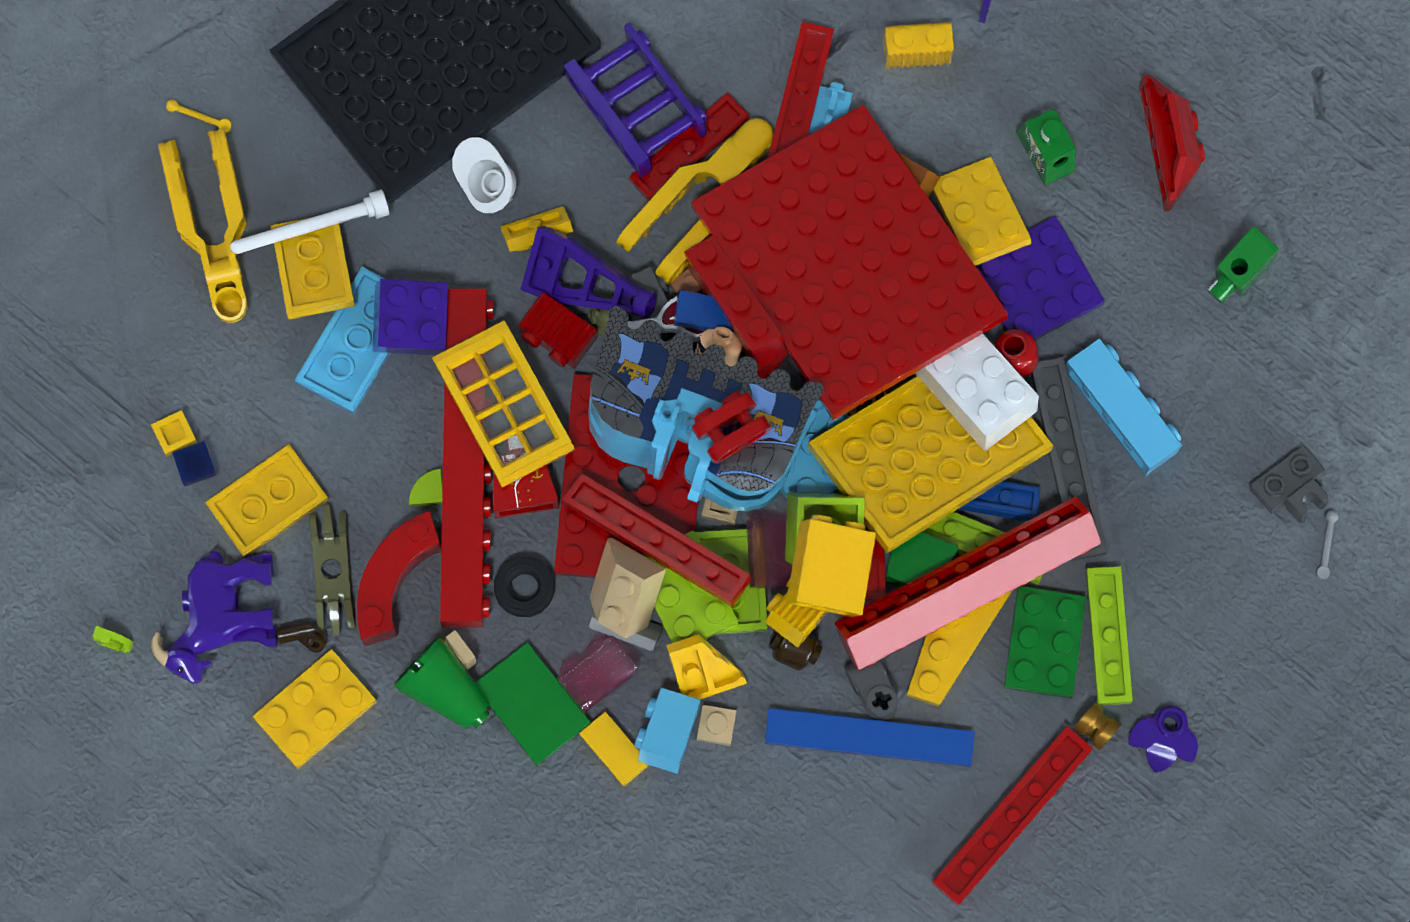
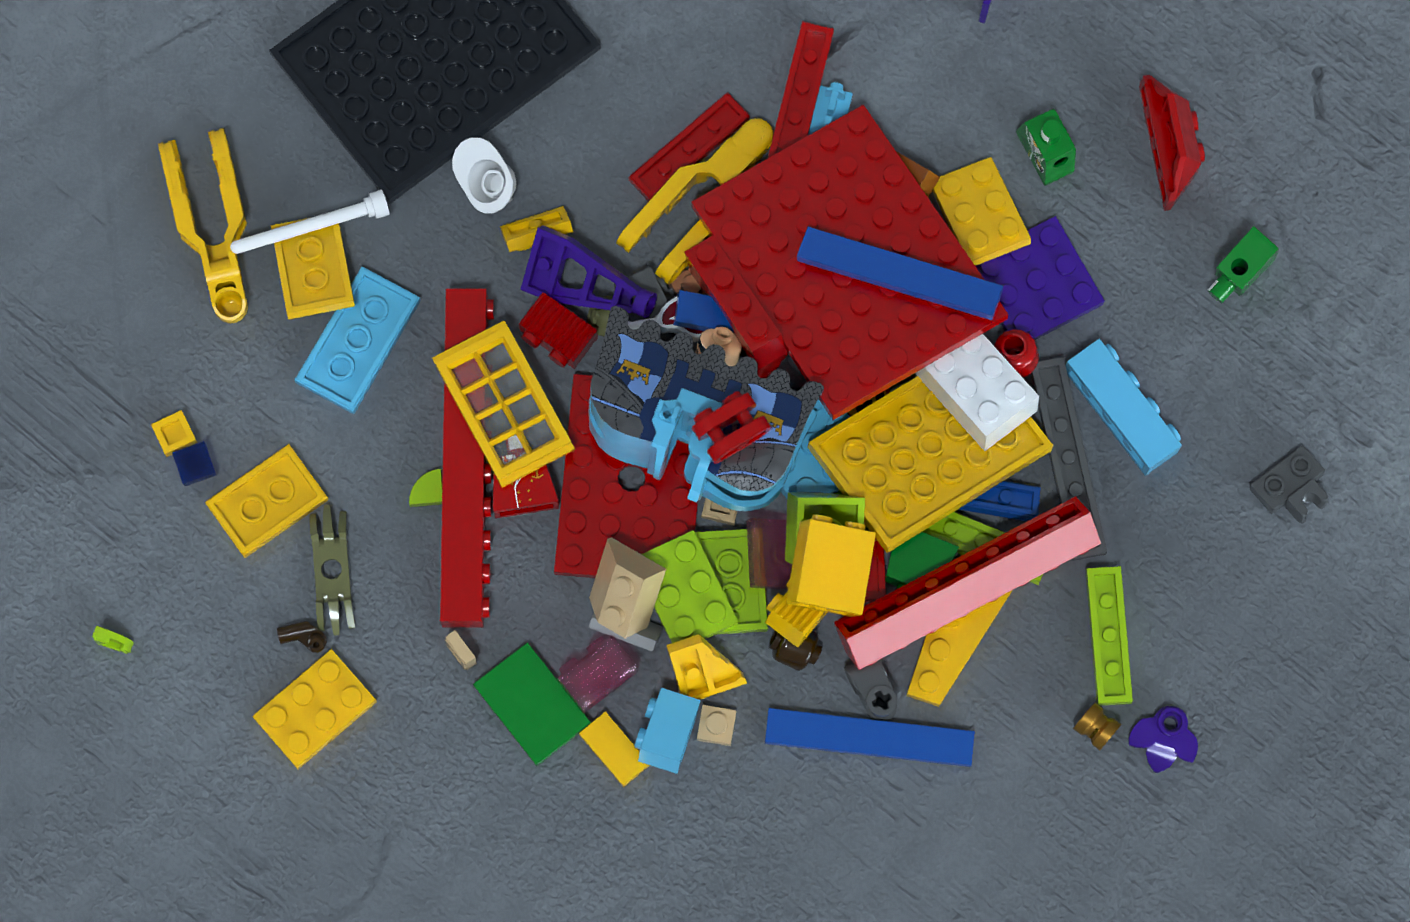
(173, 106): yellow hinge -> none
(215, 614): dark purple animal -> none
(385, 573): red brick -> none
(410, 317): dark purple brick -> none
(444, 686): green cone -> none
(514, 568): black tyre -> none
(621, 127): dark purple fence -> none
(657, 540): red plate -> none
(900, 273): none -> blue tile
(918, 45): yellow brick -> none
(1012, 816): red plate -> none
(1045, 642): green plate -> none
(1323, 571): light grey hinge -> none

